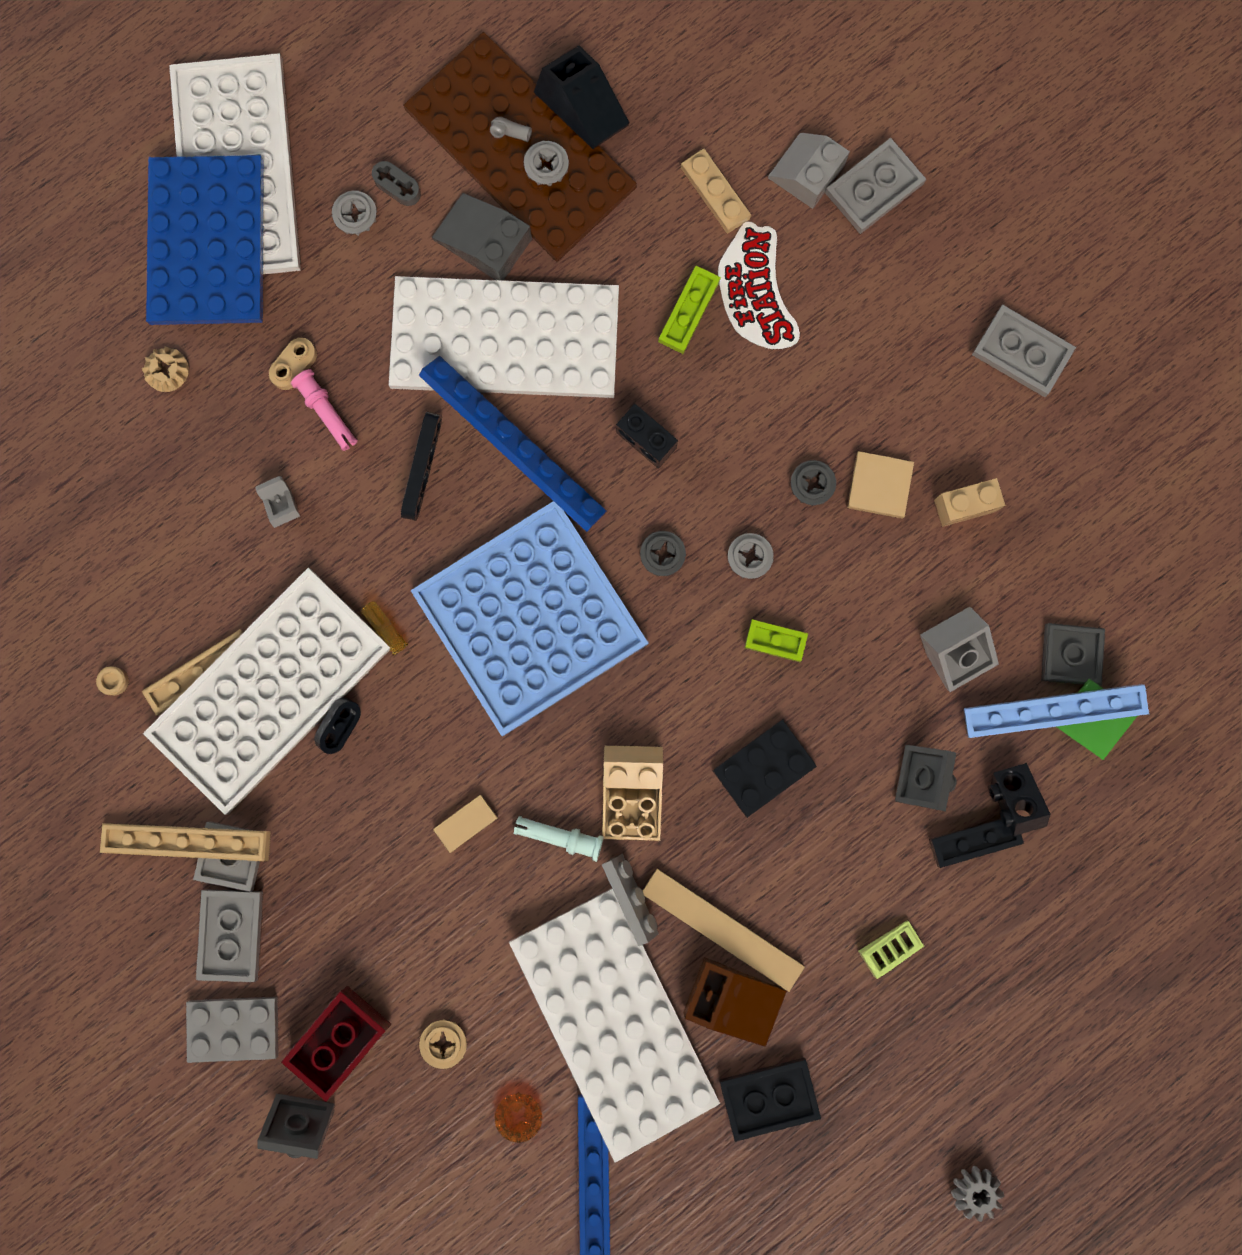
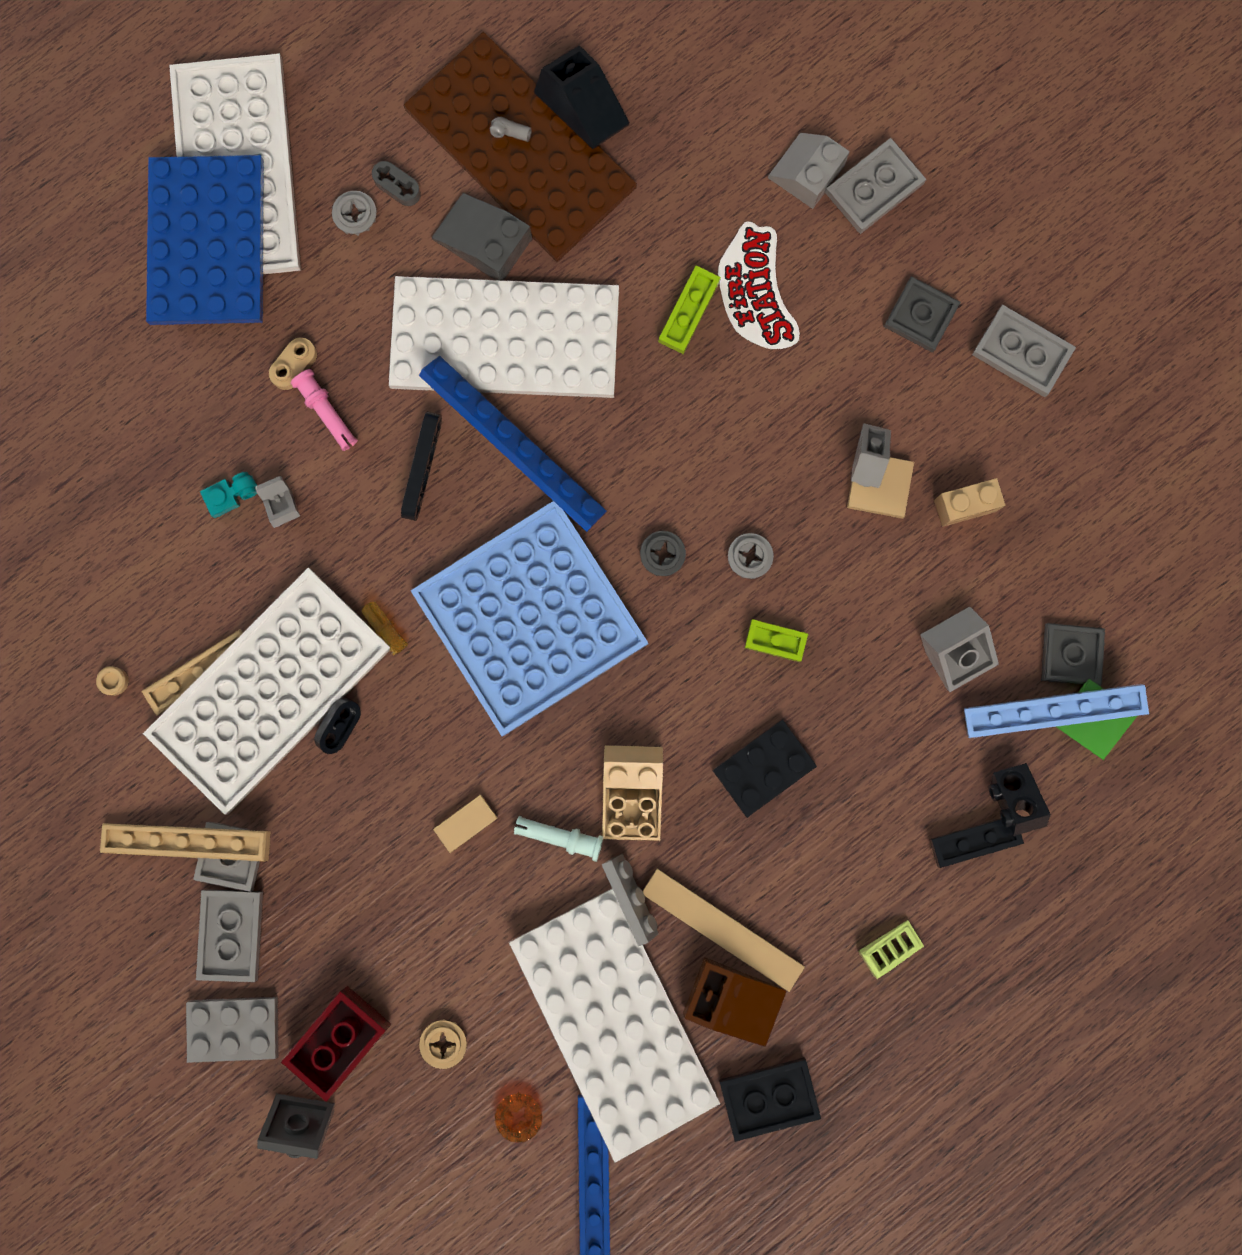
(177, 371): tan gear -> none
(222, 497): none -> teal plate
(549, 151): light grey gear -> none
(646, 436): black brick -> none
(715, 191): tan plate -> none
(826, 481): dark grey gear -> none
(871, 456): none -> light grey slope
(922, 314): none -> dark grey tile
(926, 777): dark grey tile -> none
(976, 1204): light grey gear -> none

